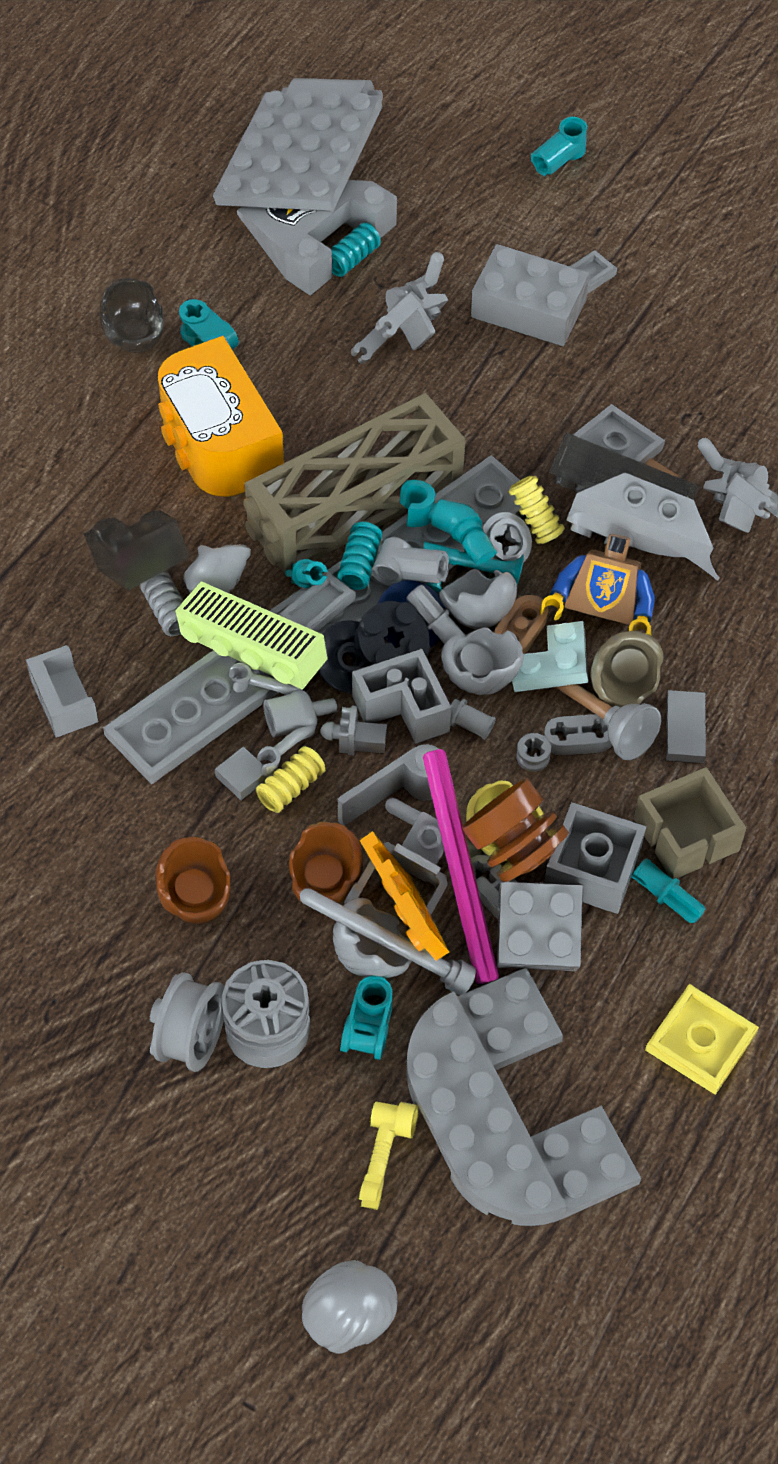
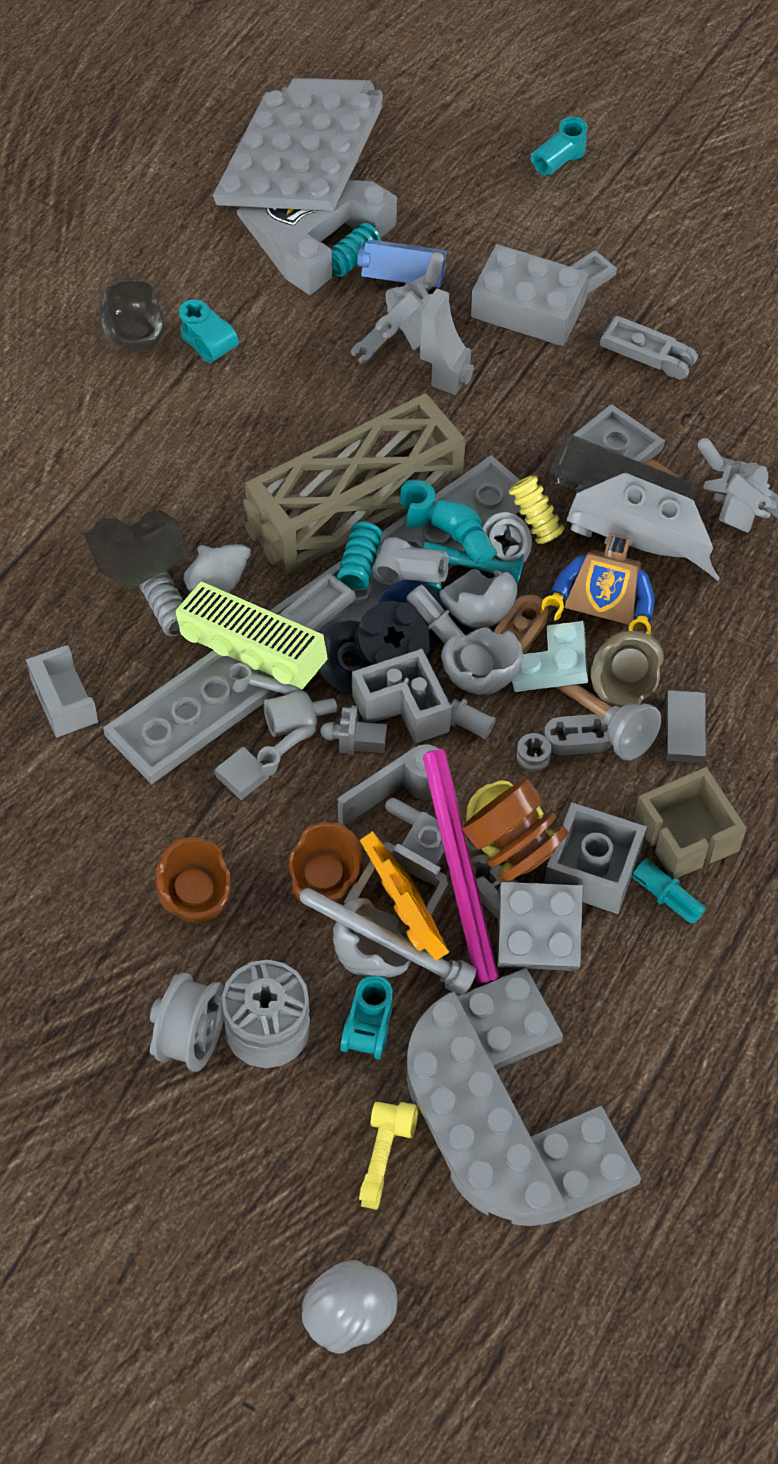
(217, 419): light orange brick -> none
(290, 779): light yellow piece -> none
(307, 573): teal axle -> none
(397, 261): none -> medium blue brick
(442, 345): none -> light grey slope
(648, 347): none -> light grey hinge
(702, 1039): light yellow tile -> none

